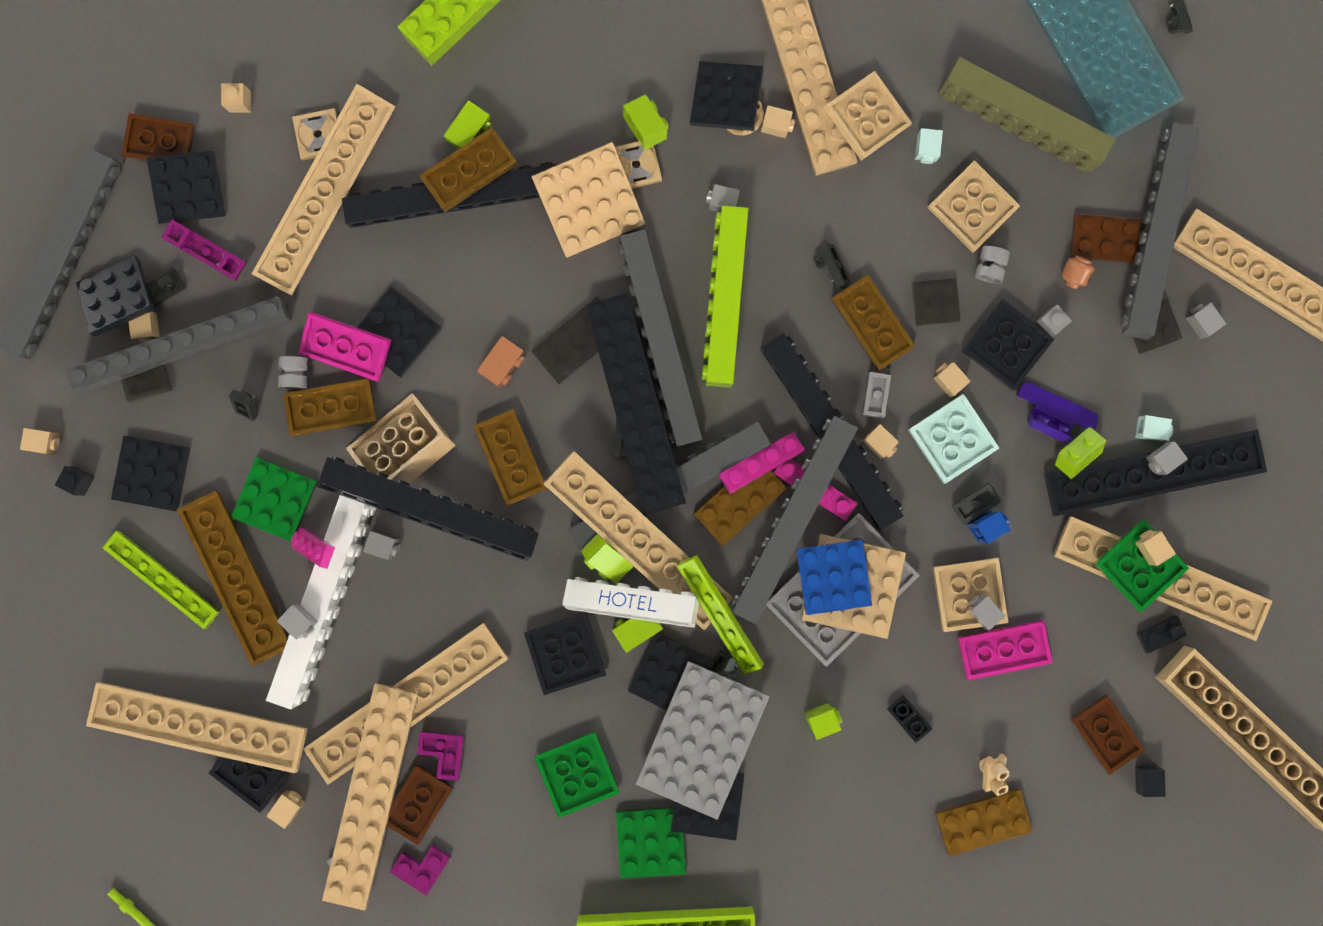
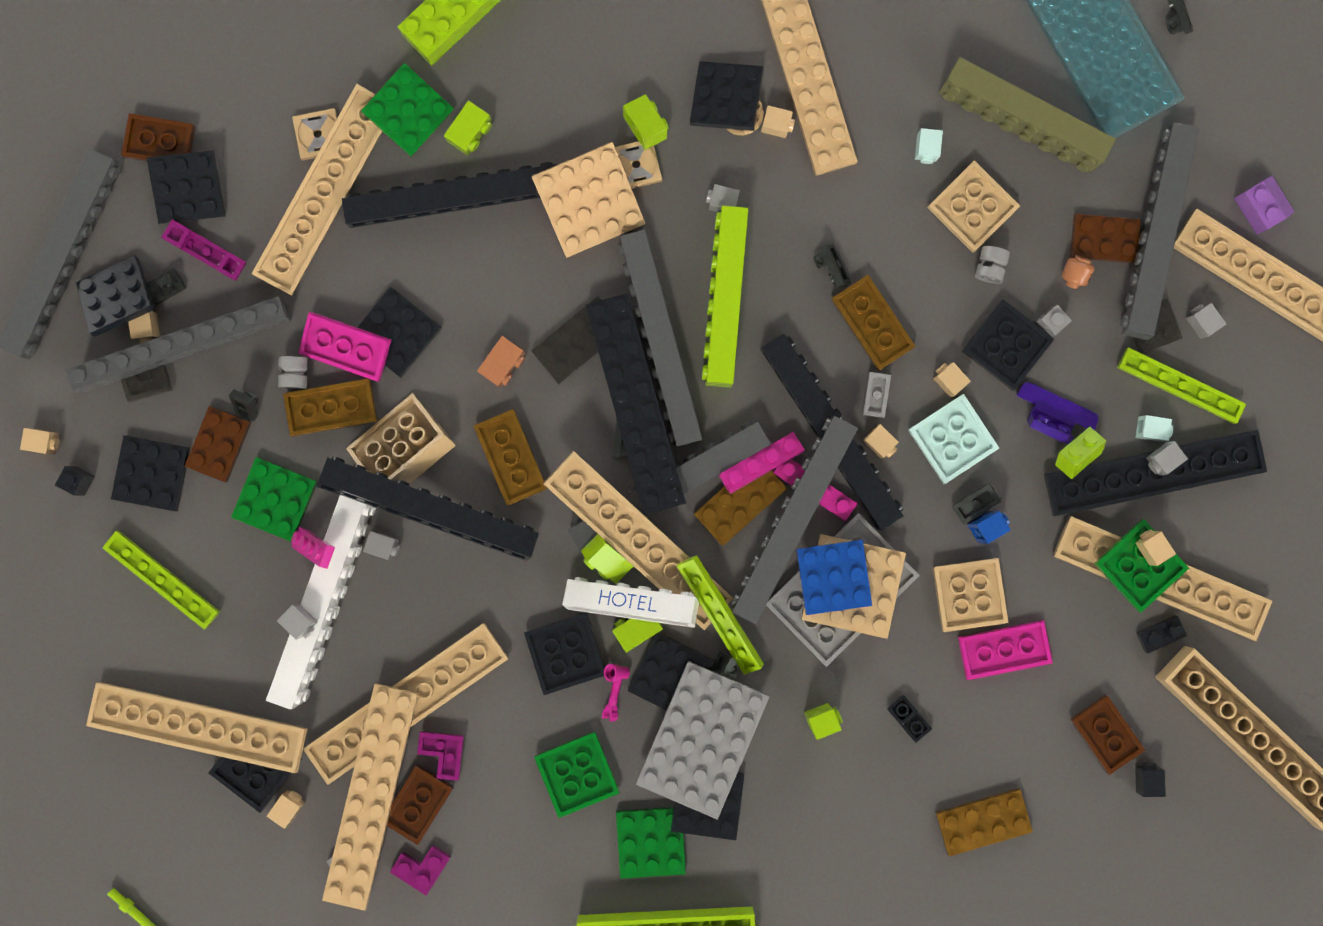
(217, 444): none -> reddish brown plate
(234, 577): pearl gold plate -> none
(235, 97): tan brick -> none
(407, 110): none -> green plate
(468, 169): pearl gold plate -> none
(615, 674): none -> dark pink brick
(867, 115): tan plate -> none
(936, 302): clear smoke plate -> none
(985, 611): light grey brick -> none
(994, 774): tan hips -> none
(1181, 385): none -> lime plate
(1264, 205): none -> medium lavender slope

